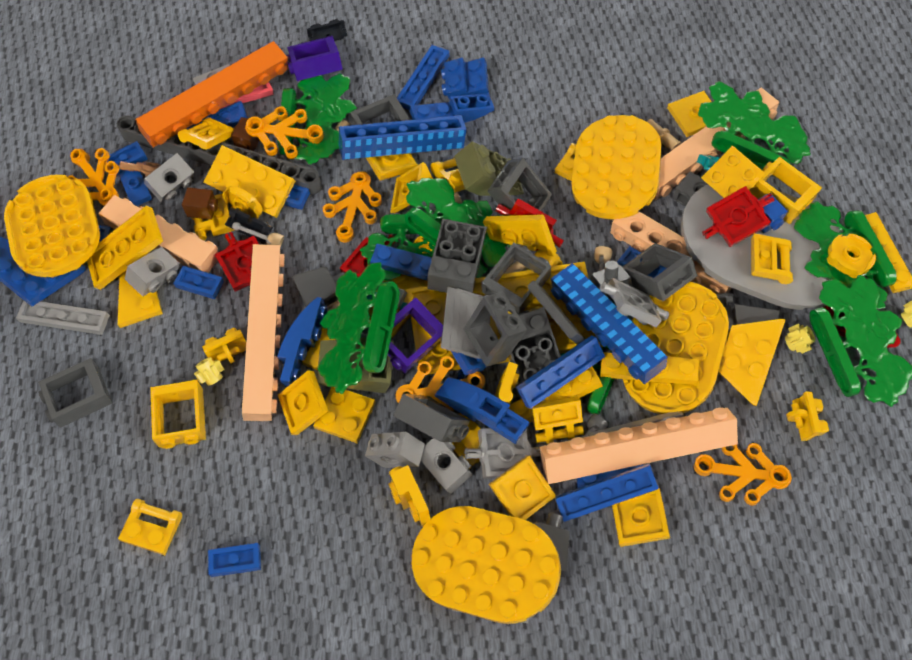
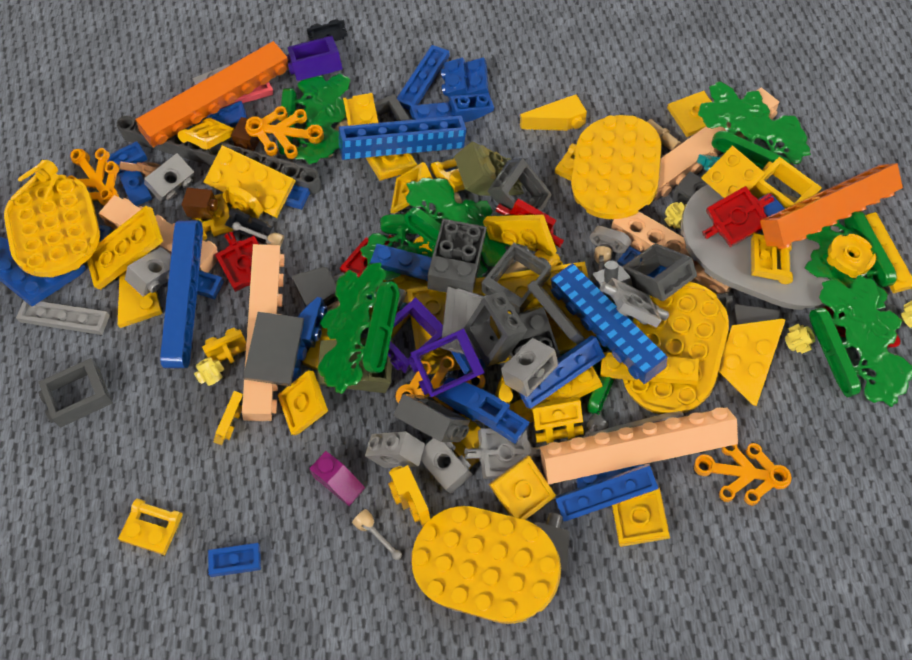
(45, 172): none -> yellow plant
(174, 393): yellow window -> none
(181, 294): none -> blue beam
(232, 411): none -> yellow plate
(273, 349): none -> dark grey tile
(336, 478): none -> magenta slope
(345, 415): yellow plate -> none
(352, 202): light orange plant -> none
(360, 109): none -> yellow plate
(364, 522): none -> hinge
(469, 354): none -> dark purple window
(529, 367): none -> light grey brick
(559, 115): none -> yellow slope
(607, 237): none -> light grey beam
(674, 214): none -> light yellow gear
(805, 415): yellow hips -> none
(830, 205): none -> orange brick

